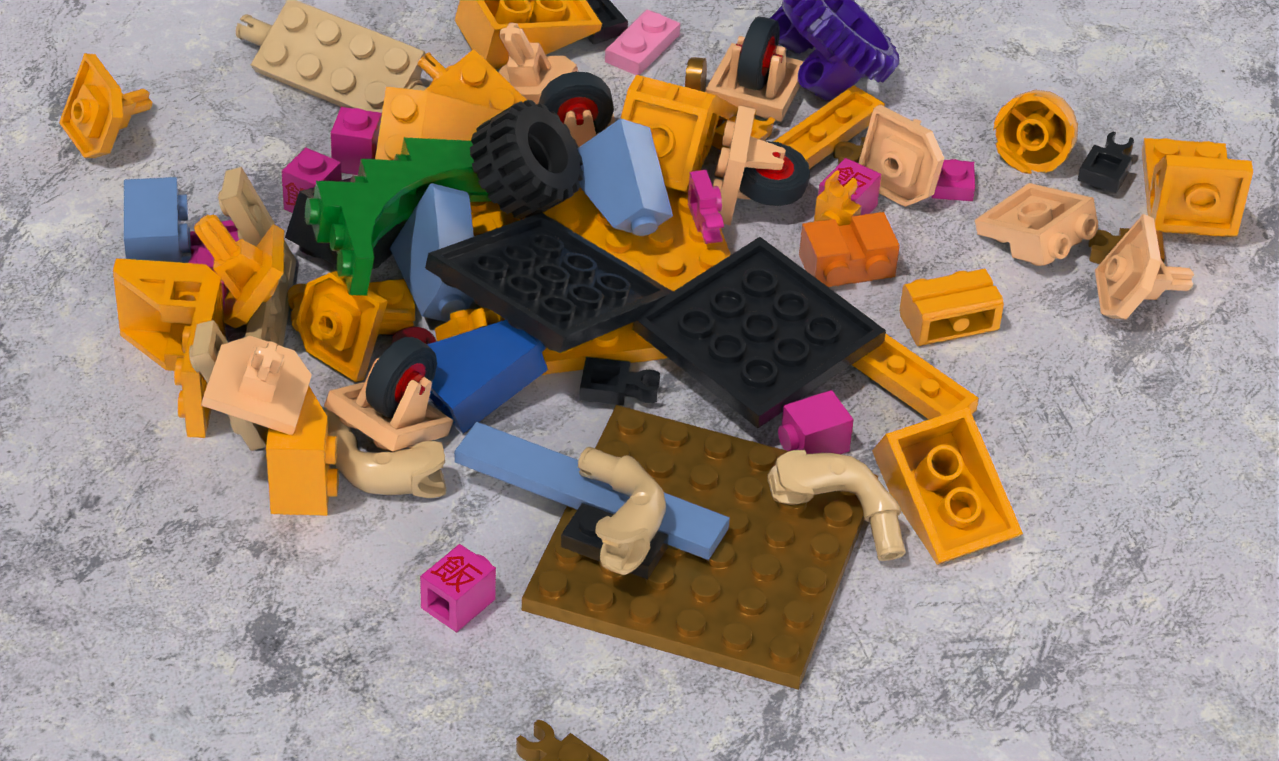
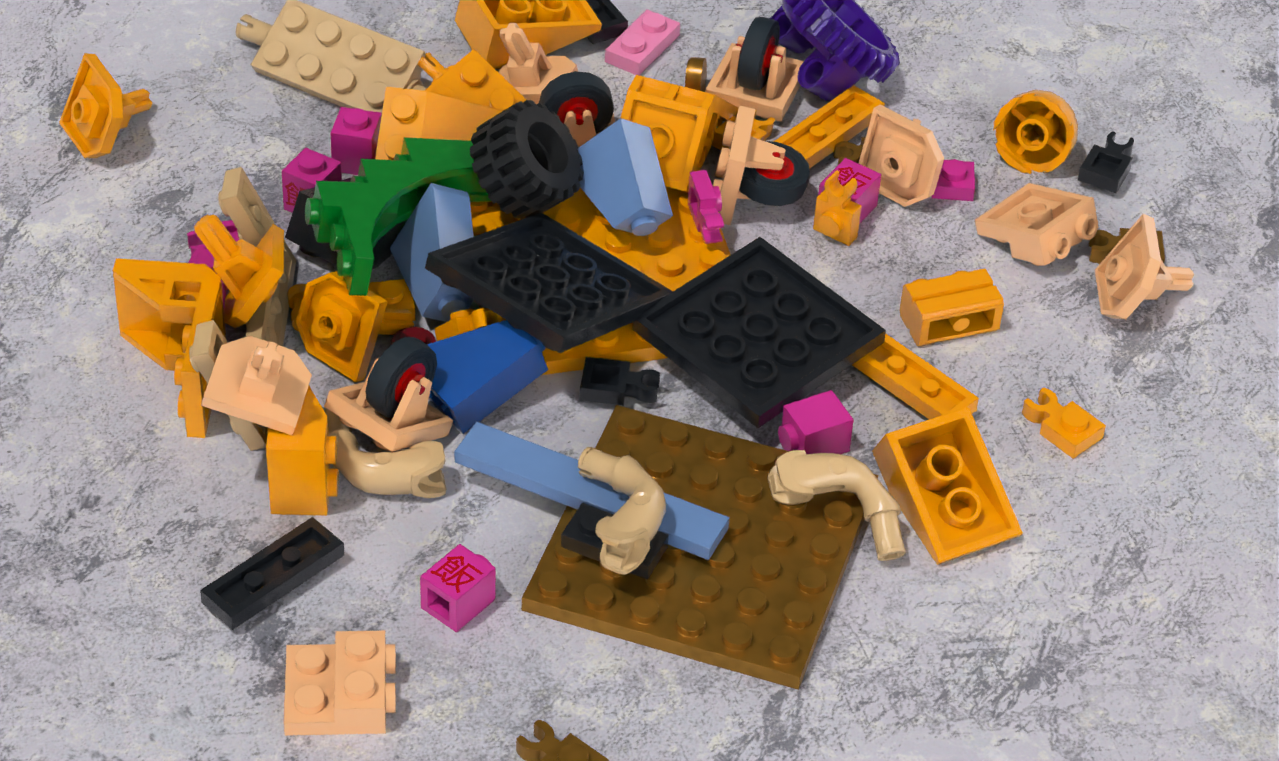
(154, 220): medium blue brick -> none
(272, 573): none -> black plate
(340, 685): none -> light nougat plate
(849, 252): orange brick -> none
(1066, 427): none -> light orange plate
(1194, 187): light orange bracket -> none

